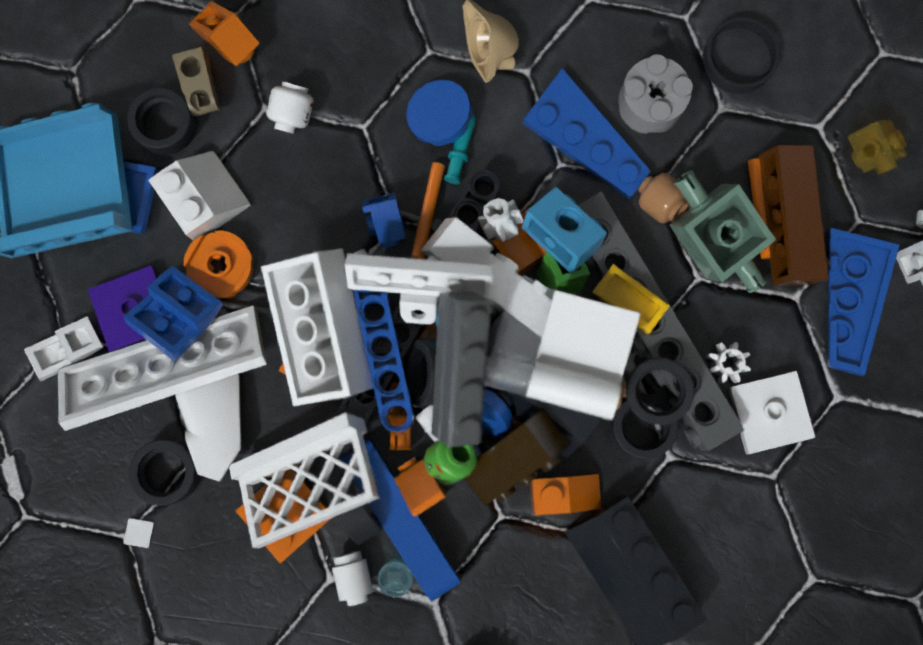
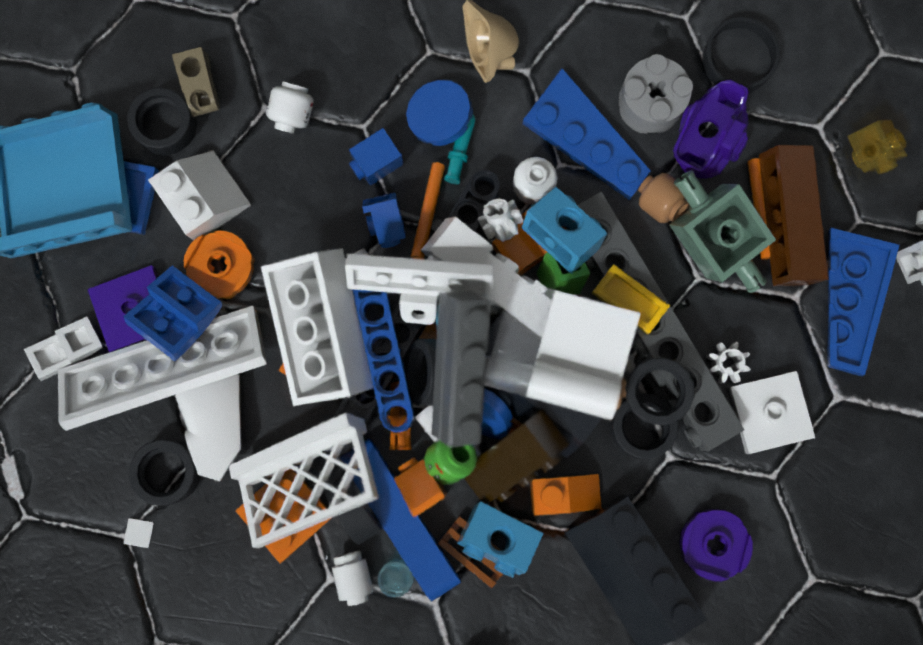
(225, 33): orange slope -> none
(375, 157): none -> blue brick
(452, 532): none -> dark orange tile
(519, 538): none -> dark azure brick
(534, 179): none -> white head
(725, 562): none -> dark purple plate
(727, 110): none -> dark purple piece

